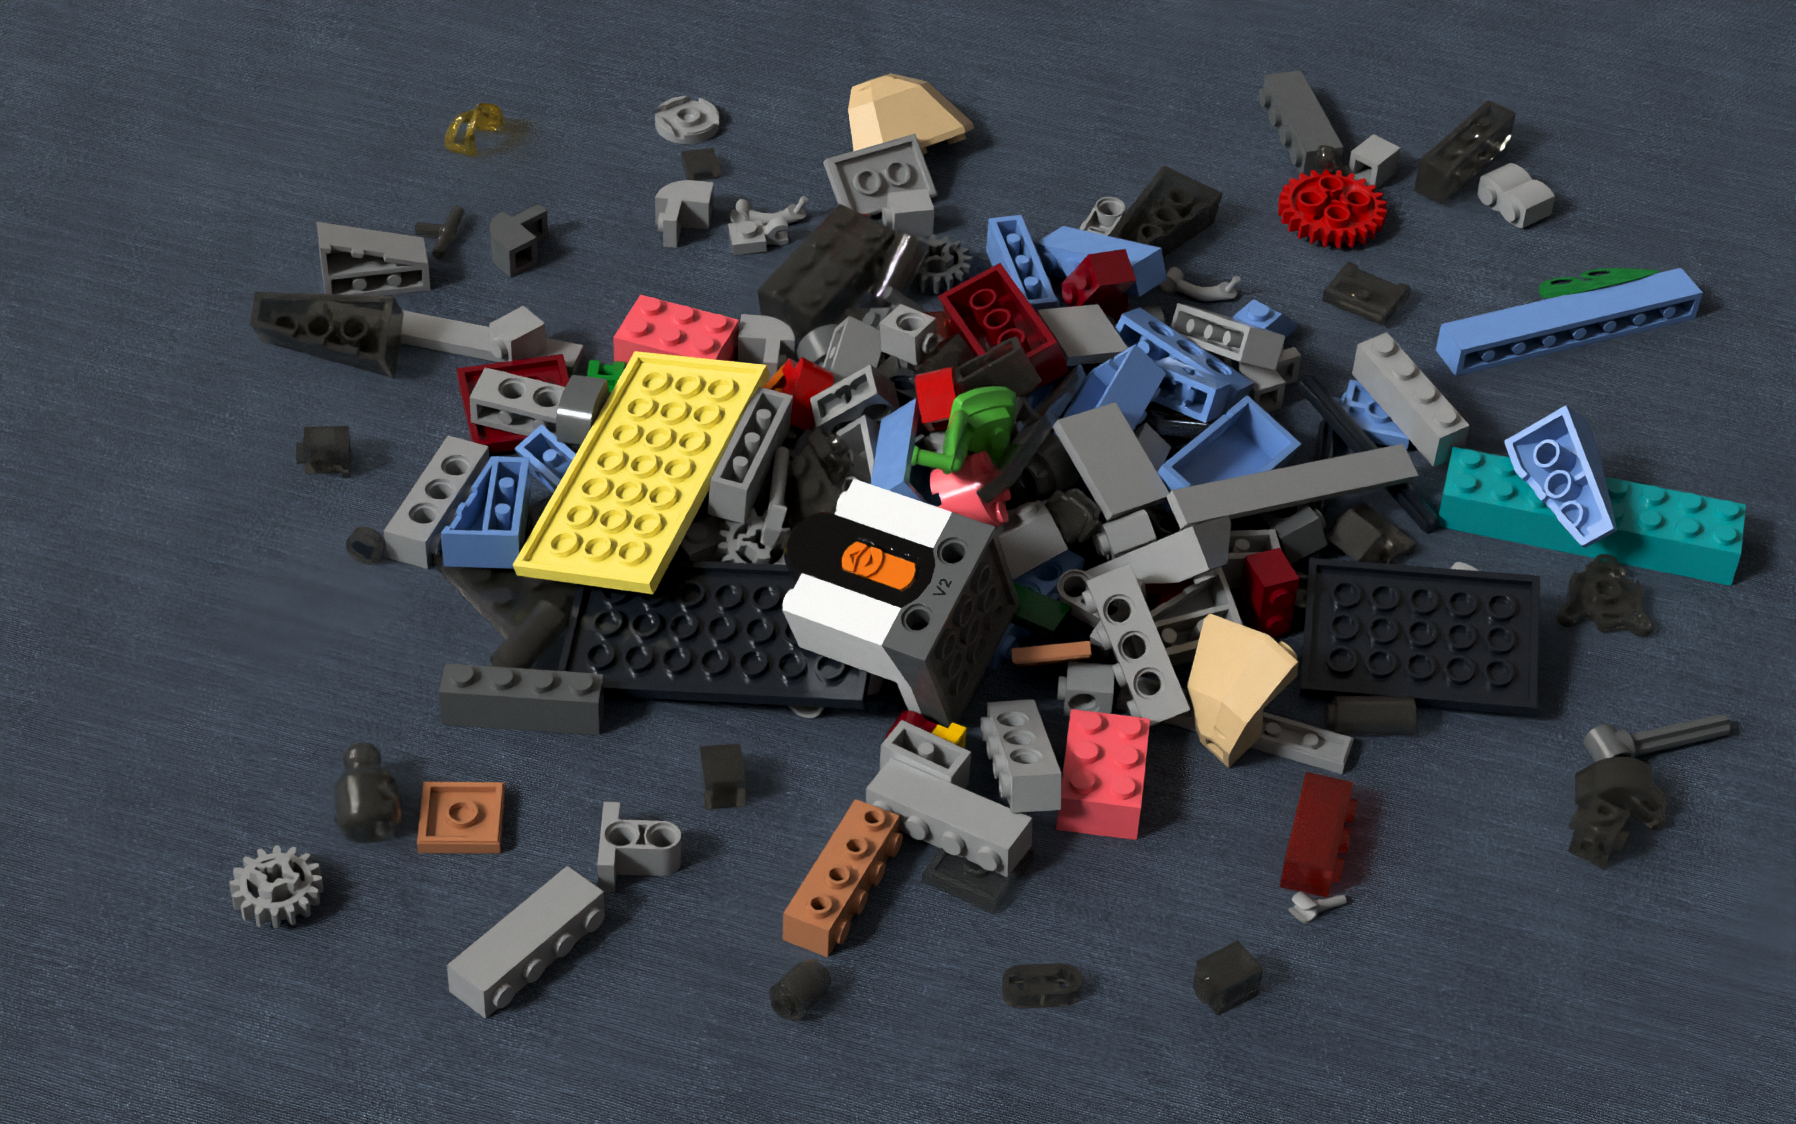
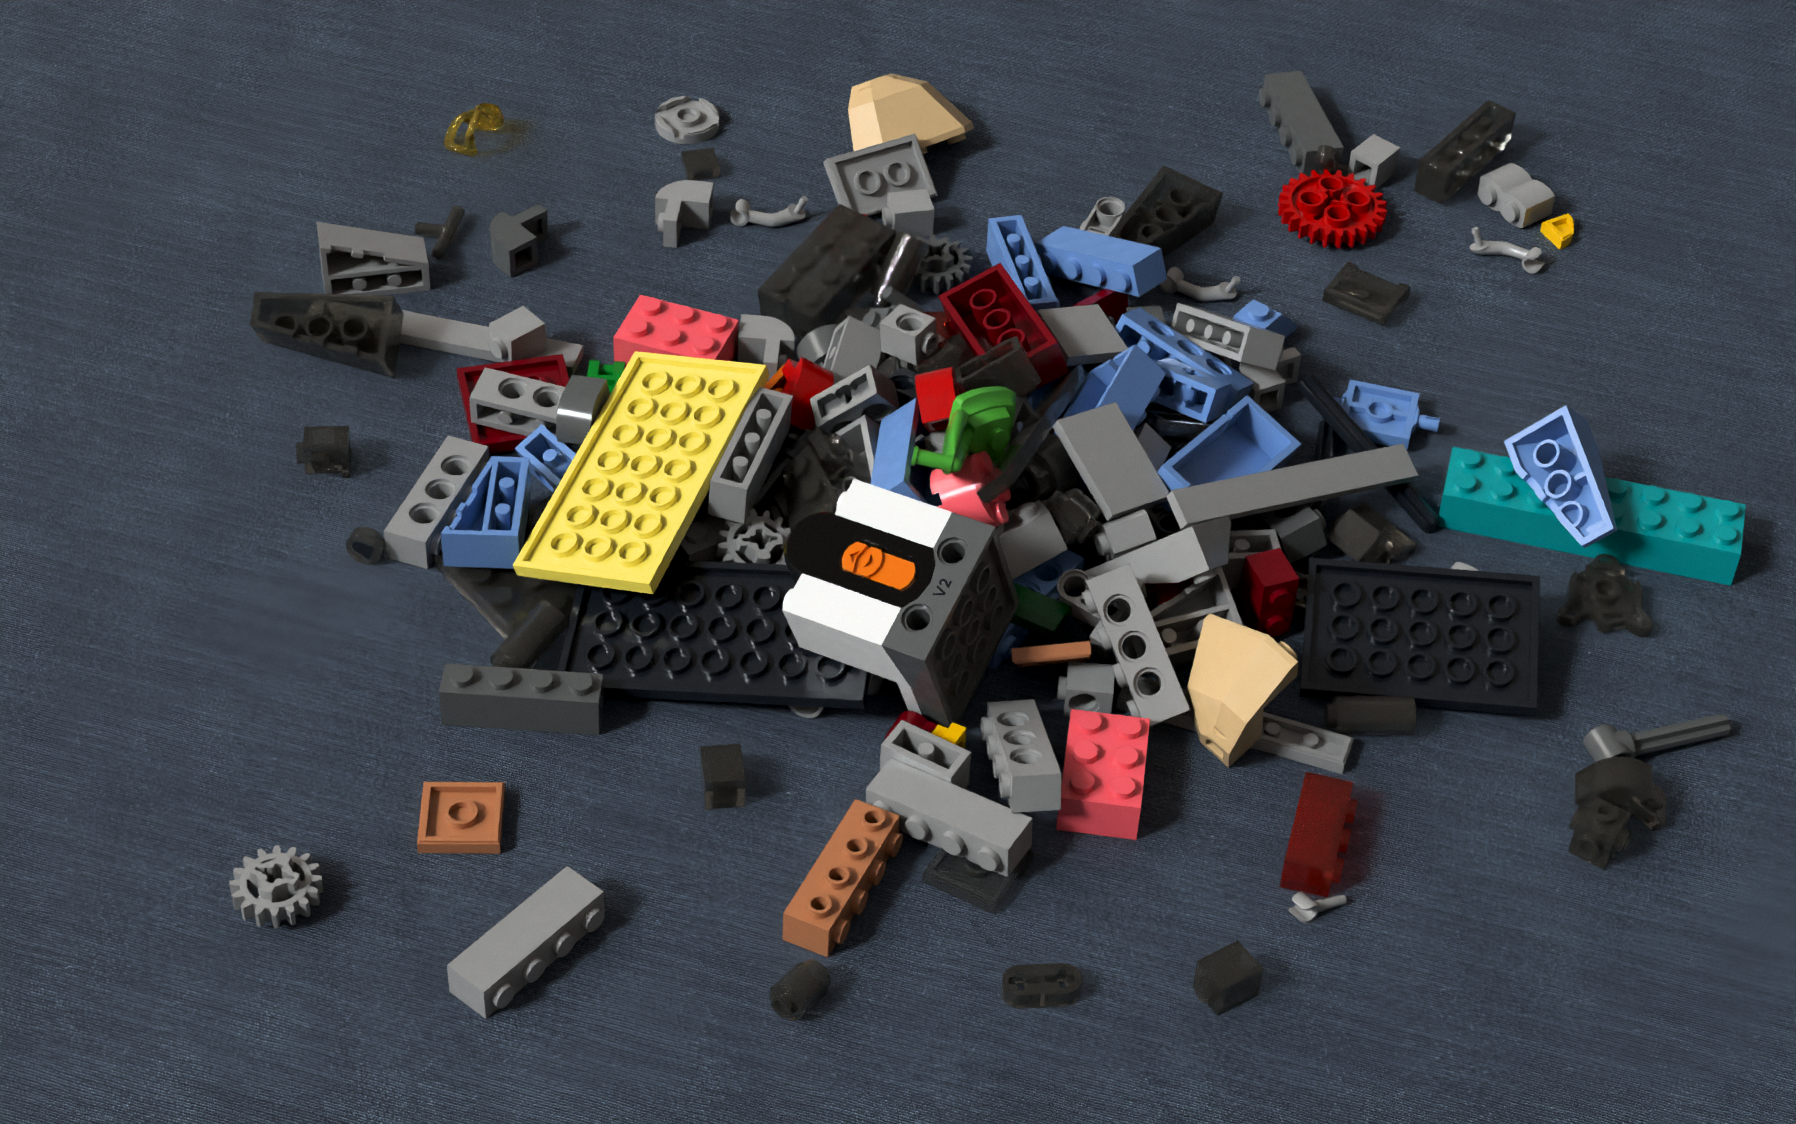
(367, 797): clear smoke piece -> none
(635, 847): light grey tile -> none
(753, 237): light grey plate -> none
(776, 508): light grey piece -> none
(1099, 280): dark red brick -> none
(1409, 398): light grey brick -> none
(1528, 257): none -> light grey piece
(1559, 230): none -> yellow tile
(1567, 322): medium blue brick -> none
(1616, 276): green piece -> none

